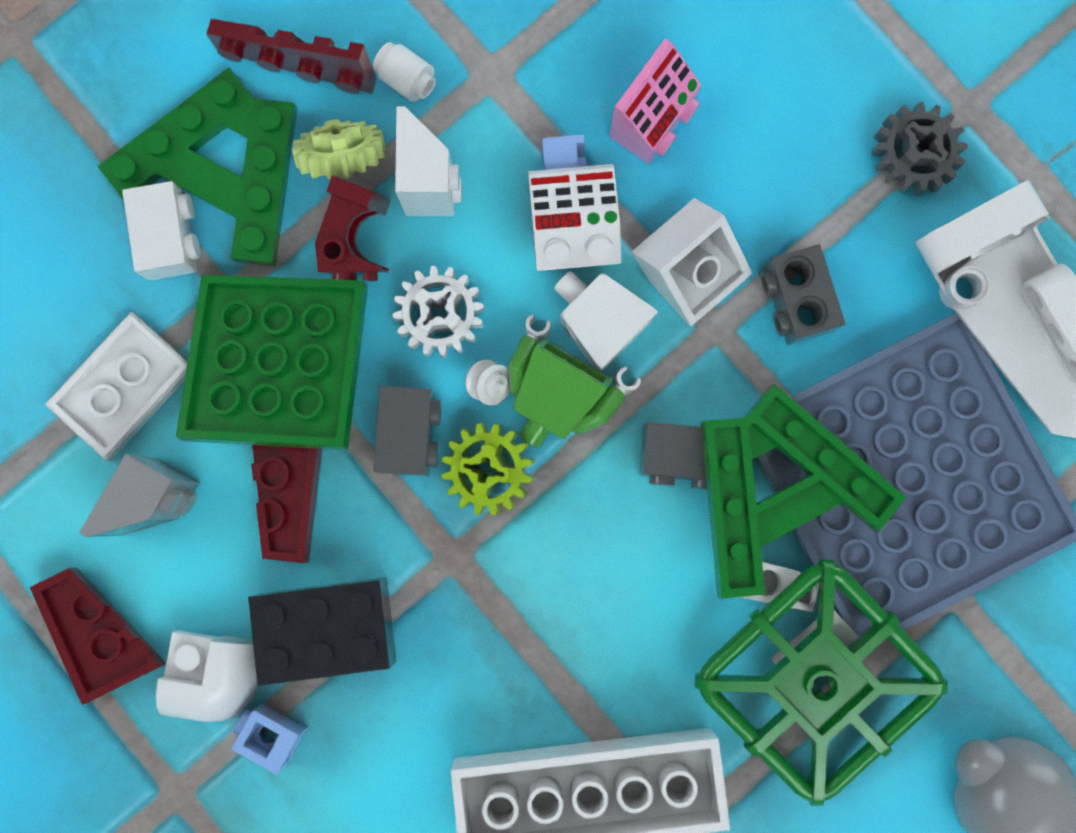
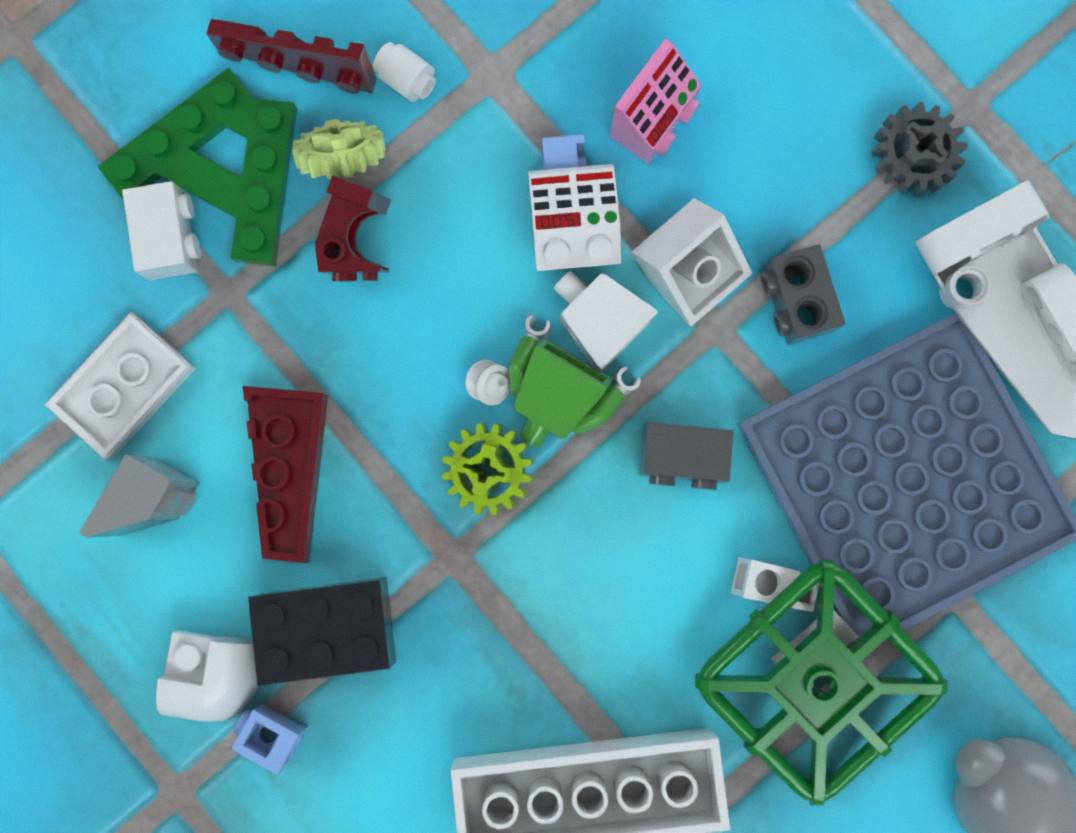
(92, 636): dark red wing -> none
(273, 362): green plate -> none
(406, 431): dark grey brick -> none
(424, 171): white slope -> none
(426, 326): white gear -> none
(742, 524): green plate -> none

